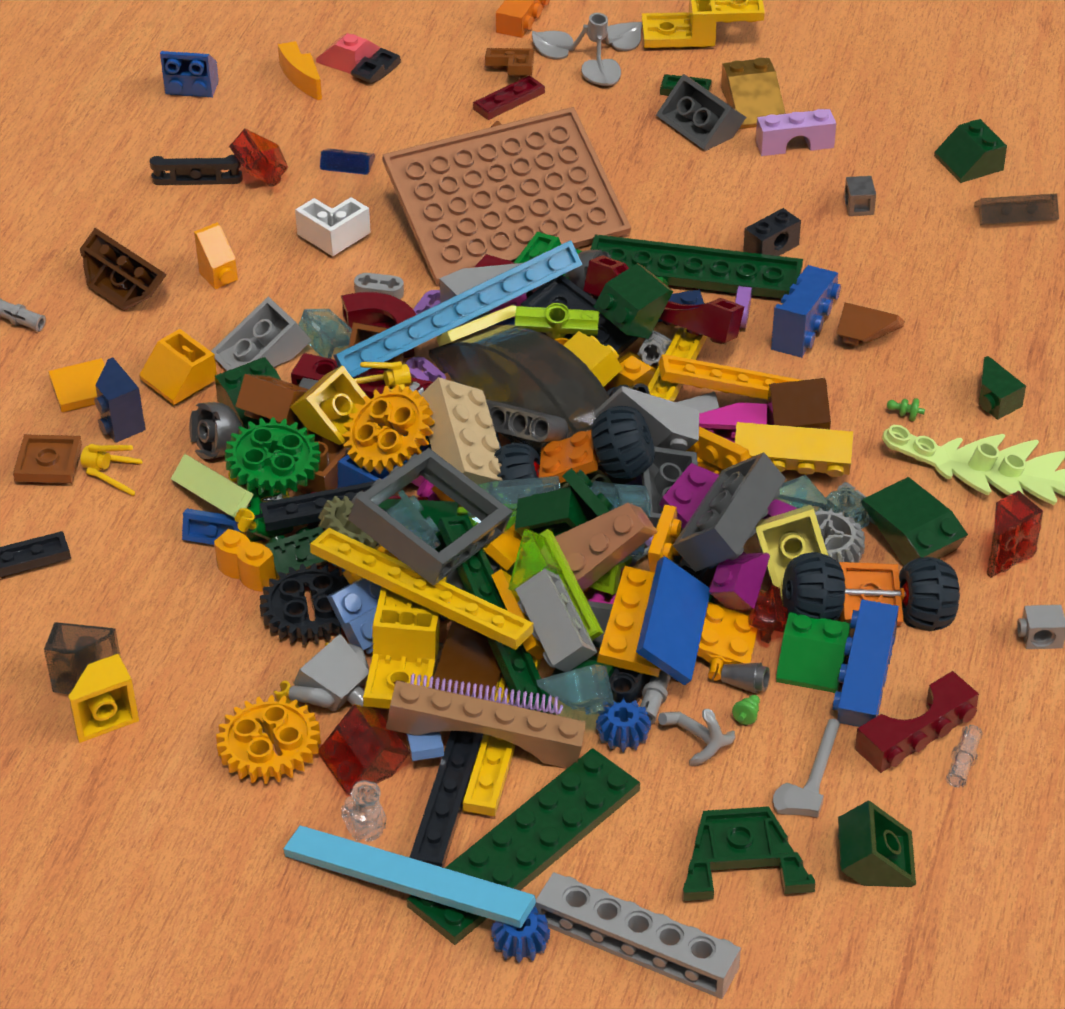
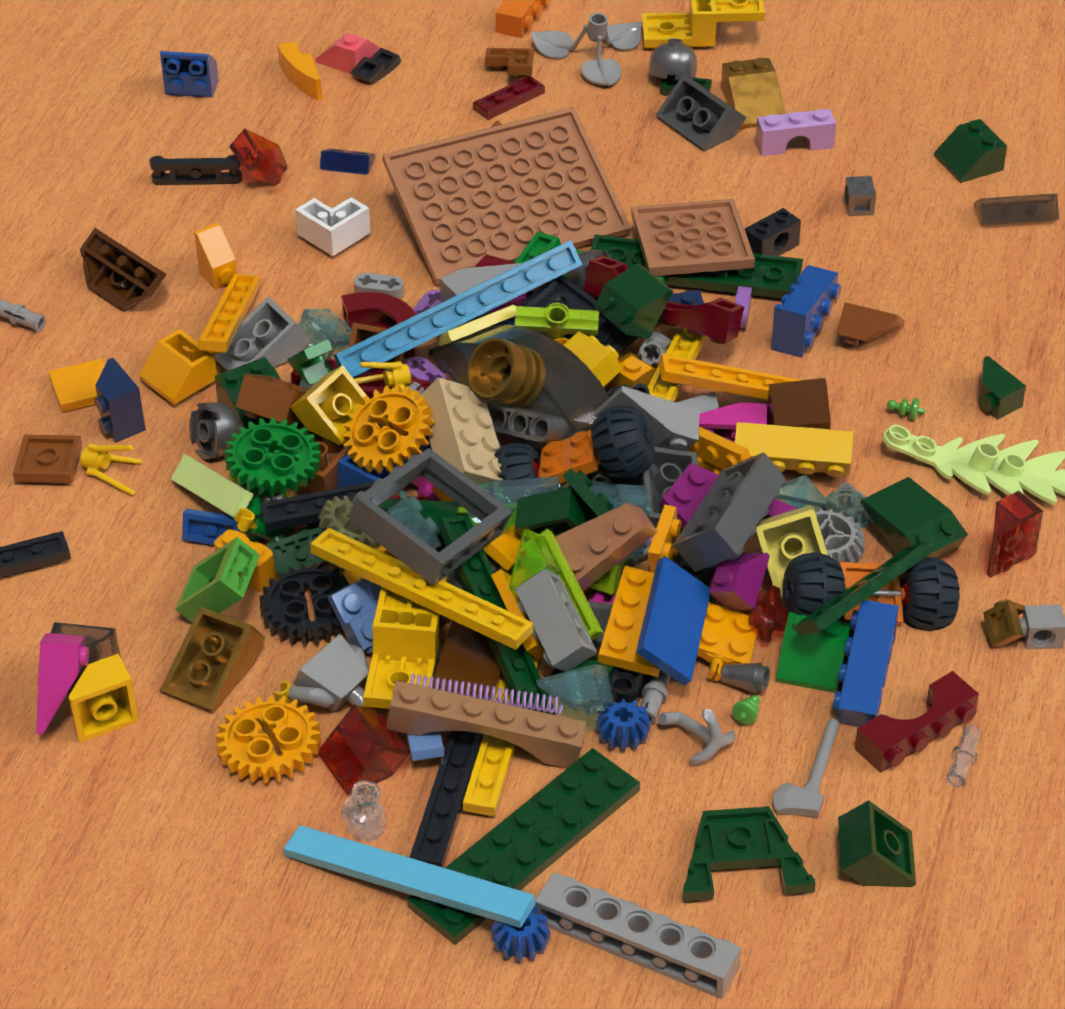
(59, 665): none -> dark pink slope
(212, 659): none -> pearl gold slope
(216, 581): none -> bright green window
(229, 314): none -> light orange plate
(311, 362): none -> slope
(506, 372): none -> pearl gold wheel
(673, 60): none -> flat silver cylinder
(692, 237): none -> nougat plate
(863, 589): none -> dark green tile
(1004, 622): none -> pearl gold bracket

